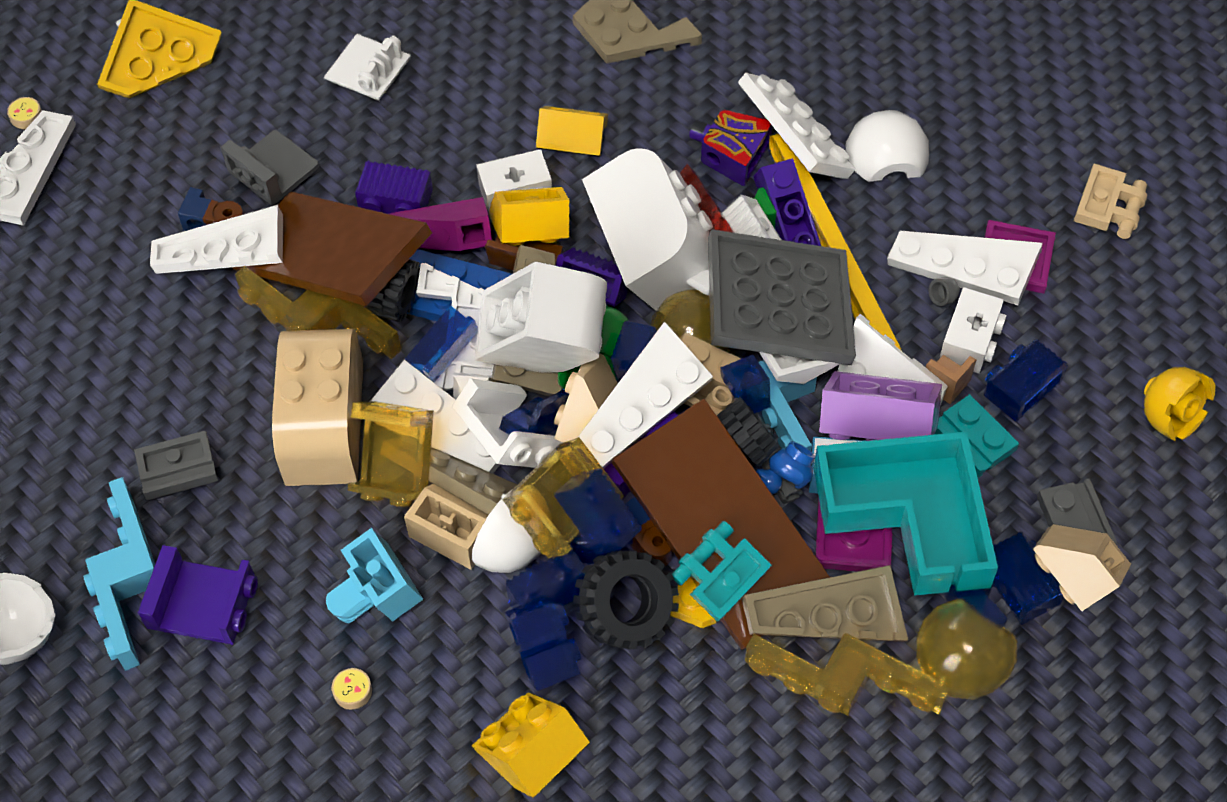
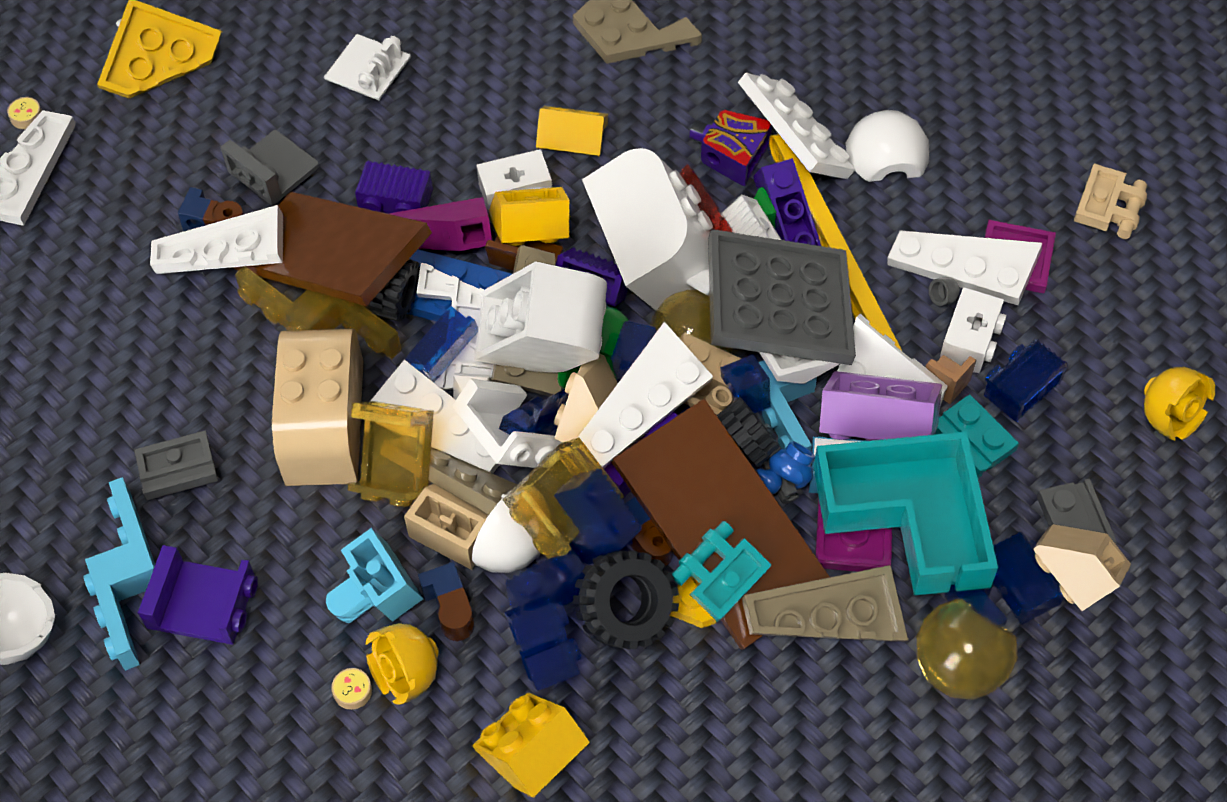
(402, 661): none -> yellow cylinder
(453, 604): none -> leg
(846, 675): clear yellow bracket -> none

